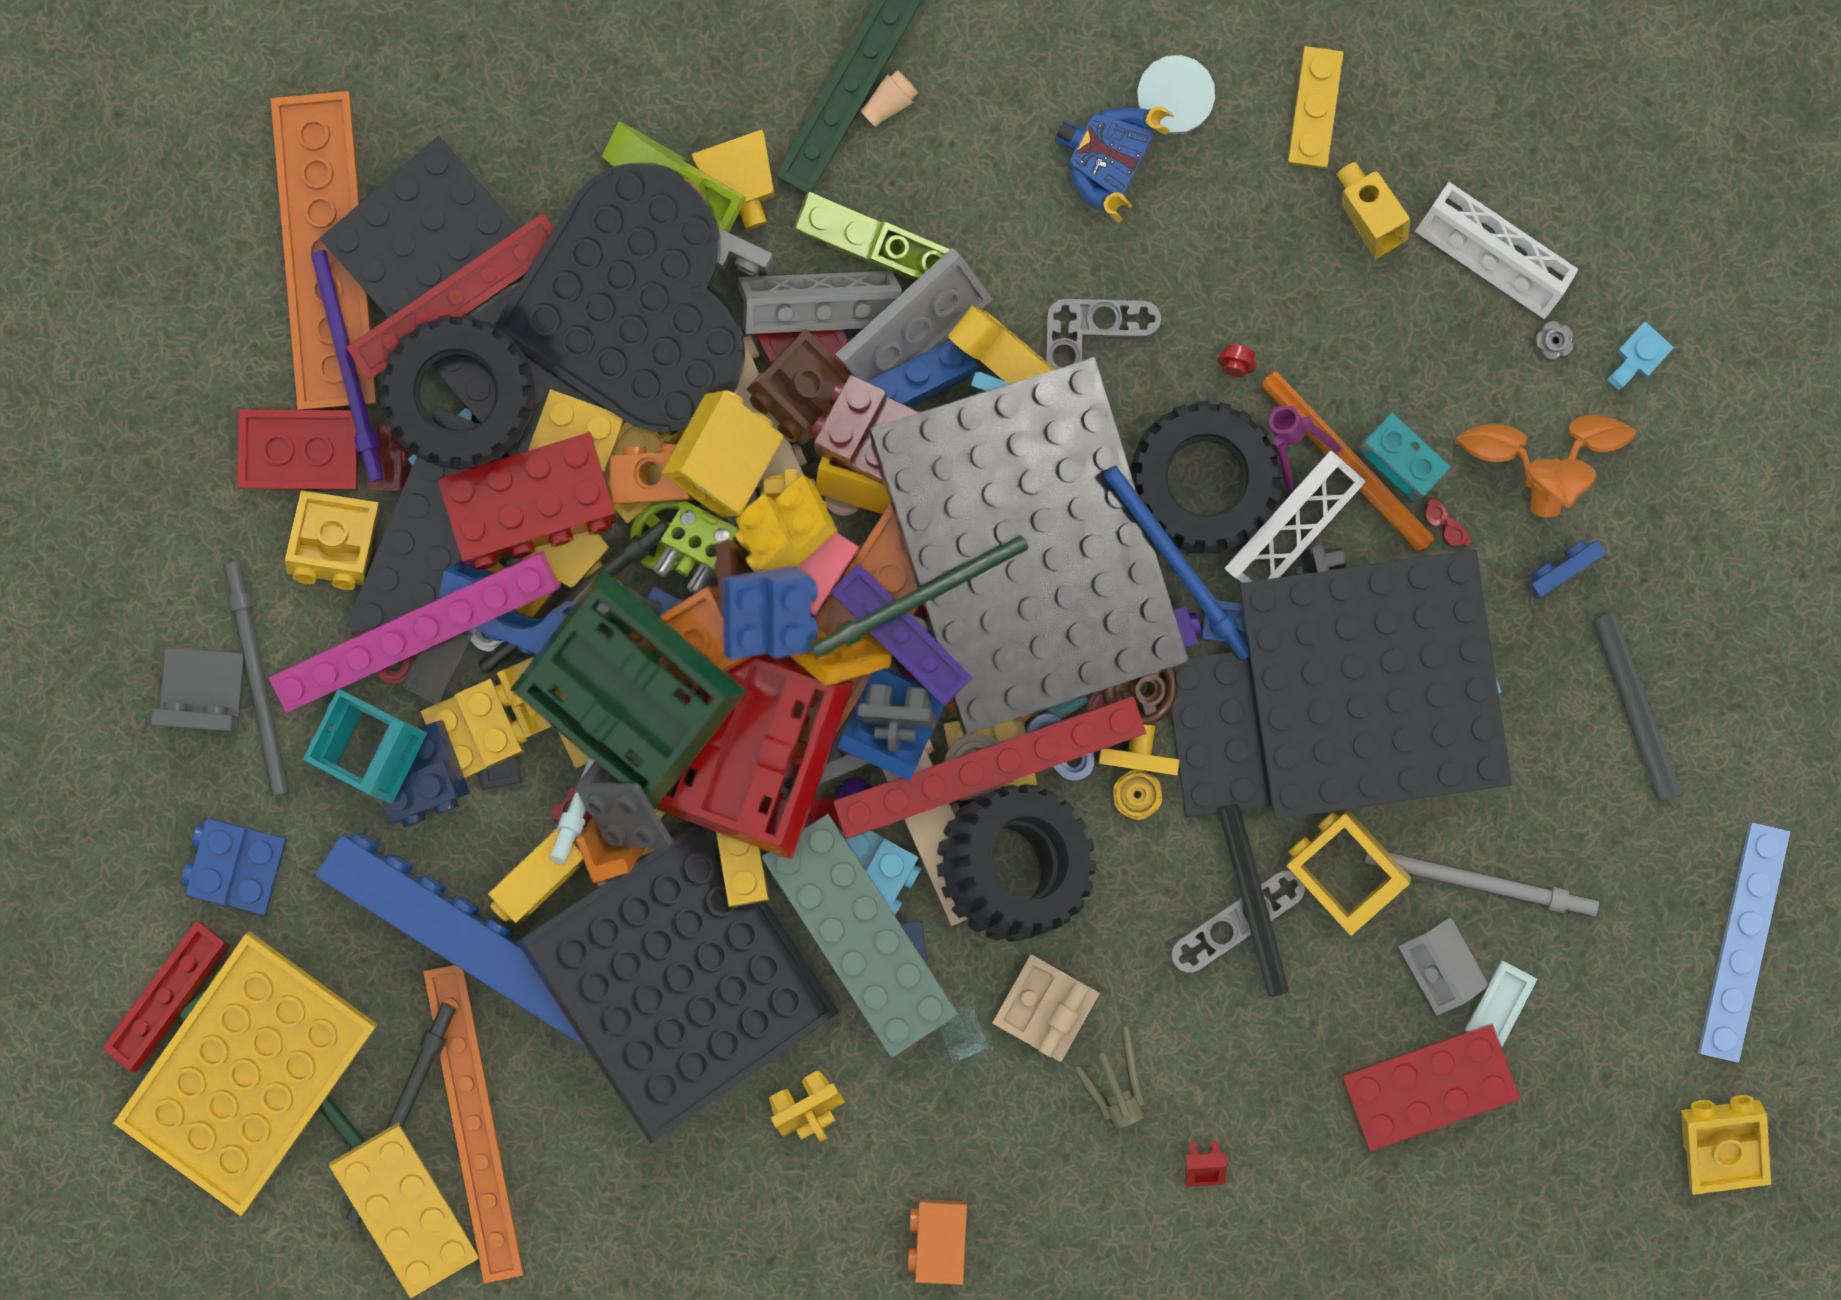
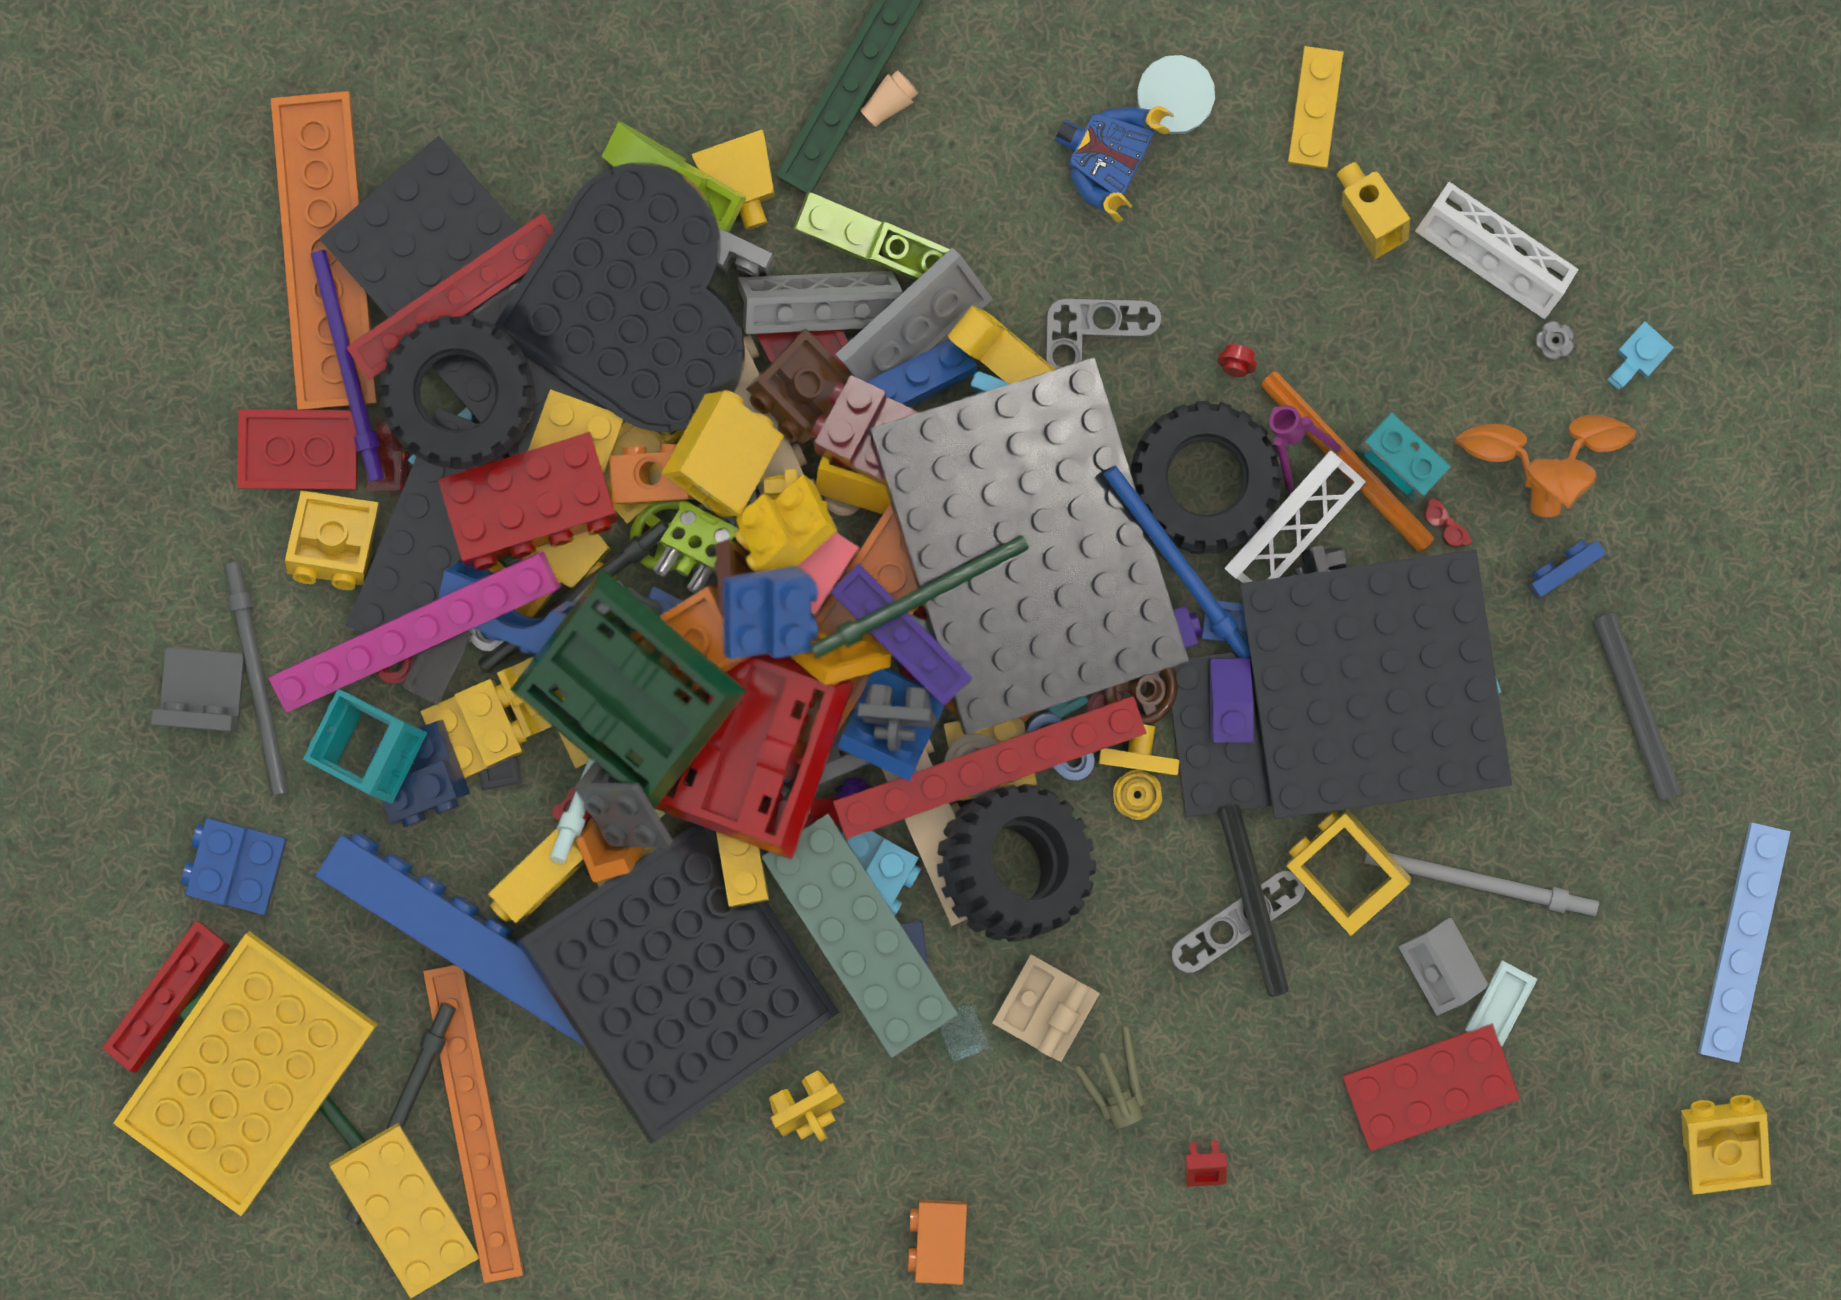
(1231, 700): none -> dark purple slope

